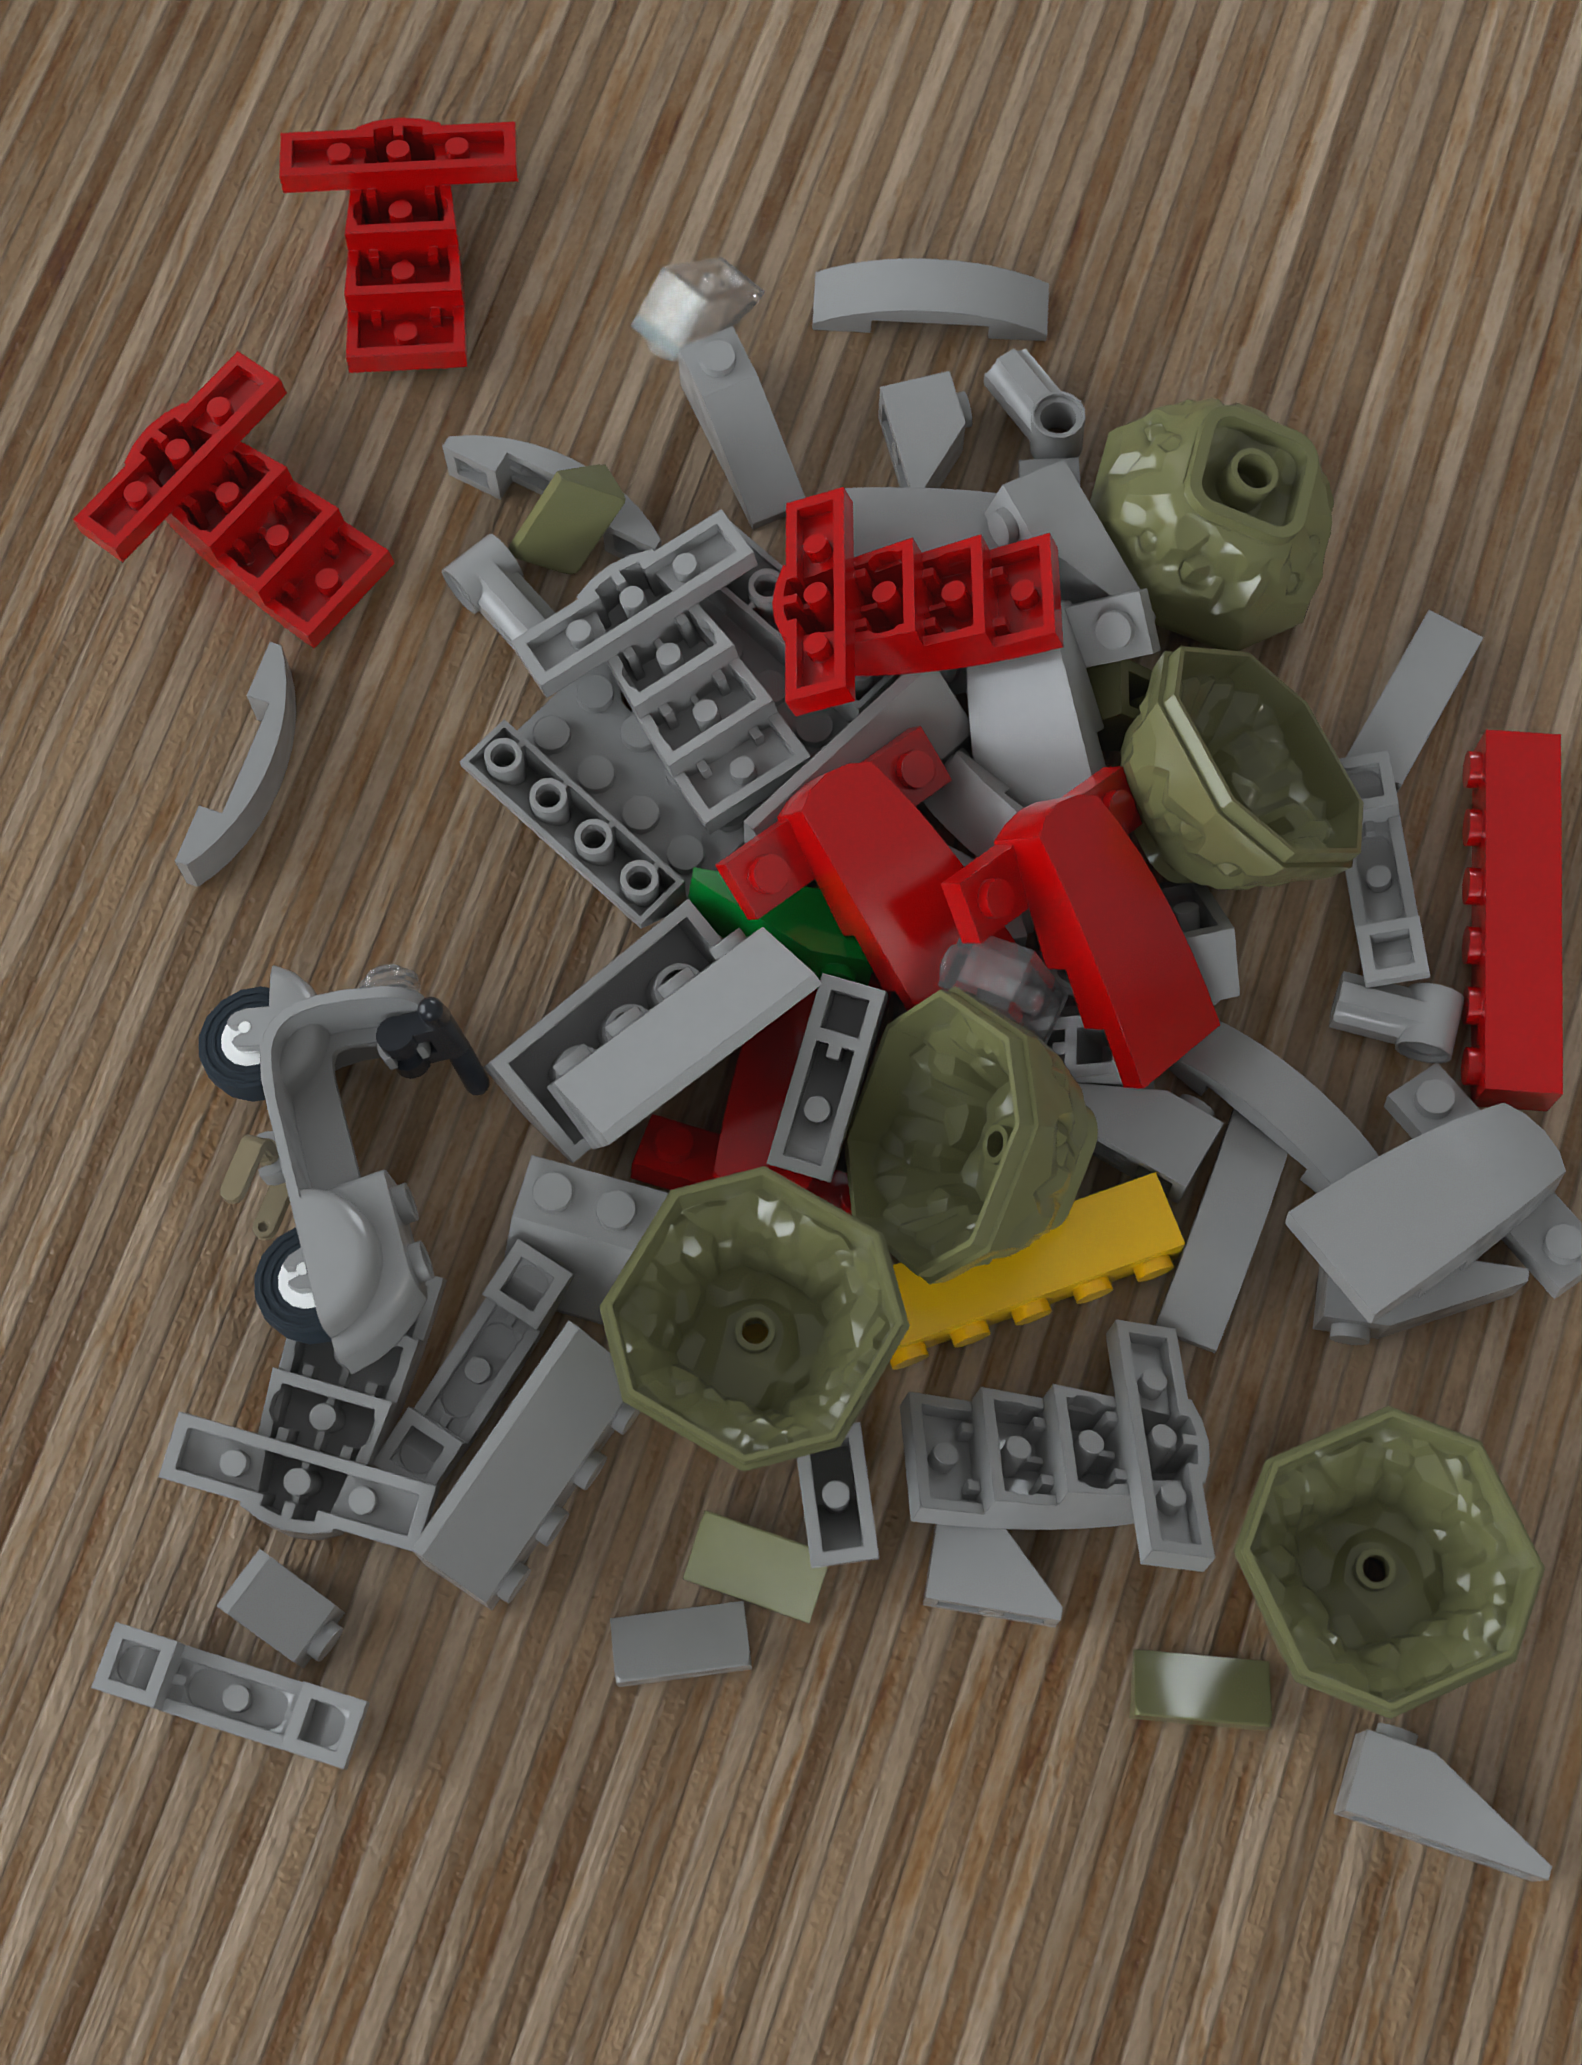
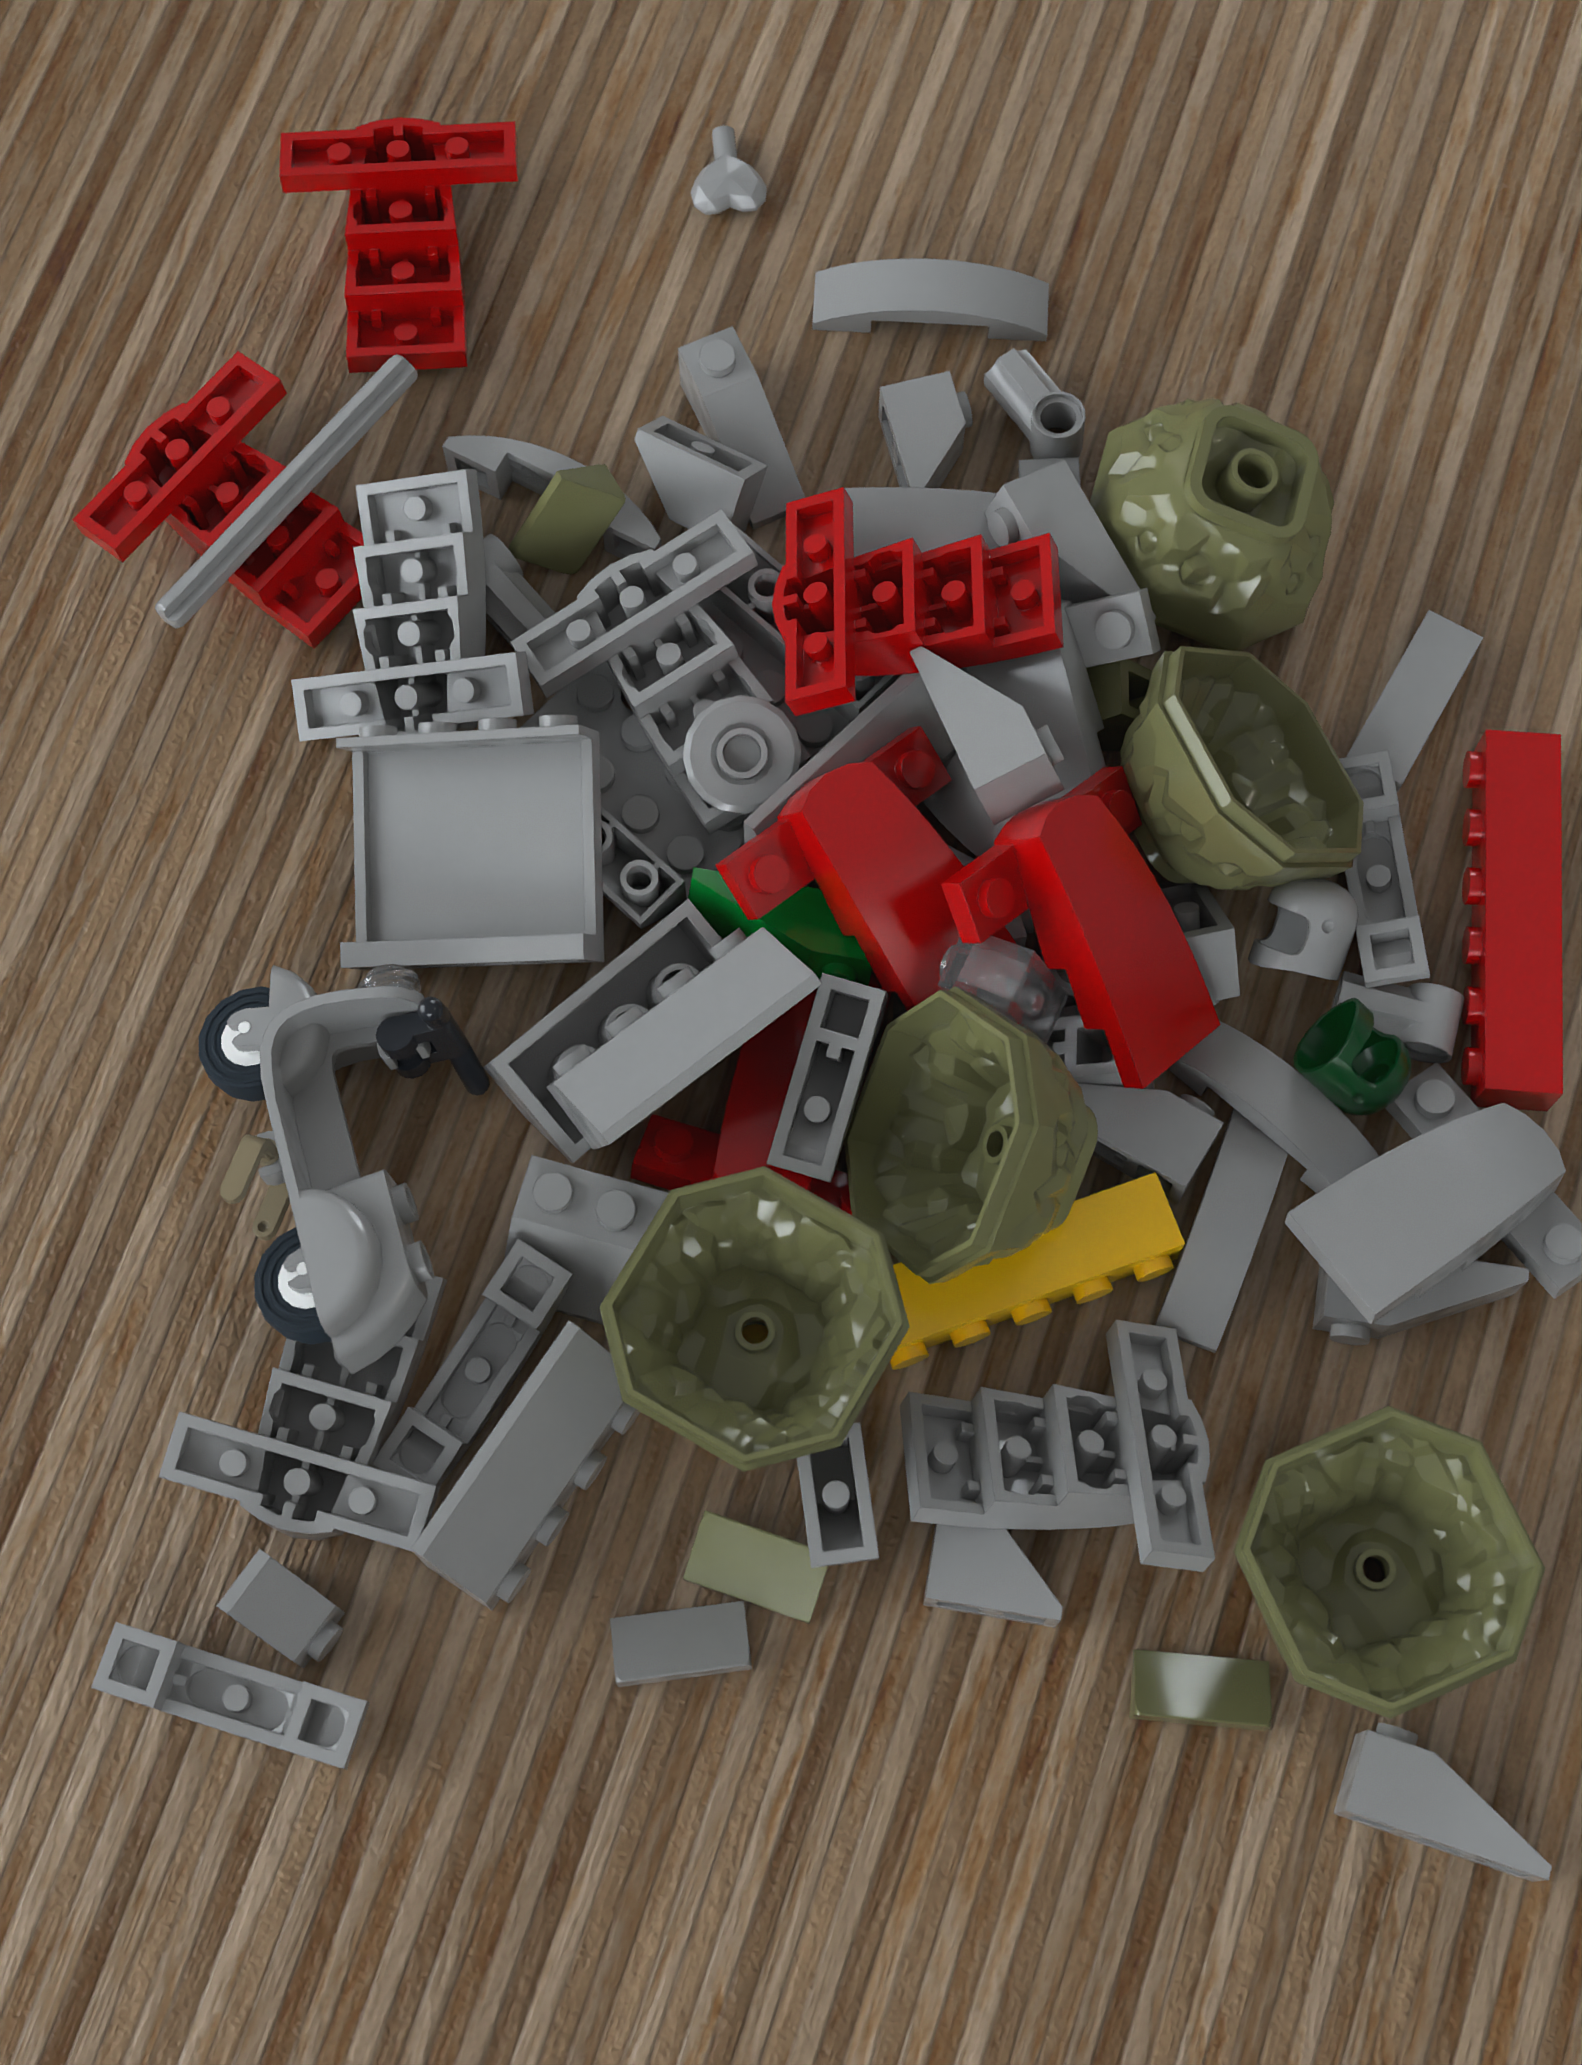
(217, 836): light grey slope -> none
(286, 492): none -> light grey axle
(419, 619): none -> light grey slope
(476, 845): none -> light grey panel
(693, 303): clear slope -> none
(698, 474): none -> light grey slope
(727, 180): none -> light grey rock
(740, 753): none -> light grey wheel
(993, 739): none -> light grey slope
(1310, 929): none -> light grey helmet
(1353, 1060): none -> dark green helmet

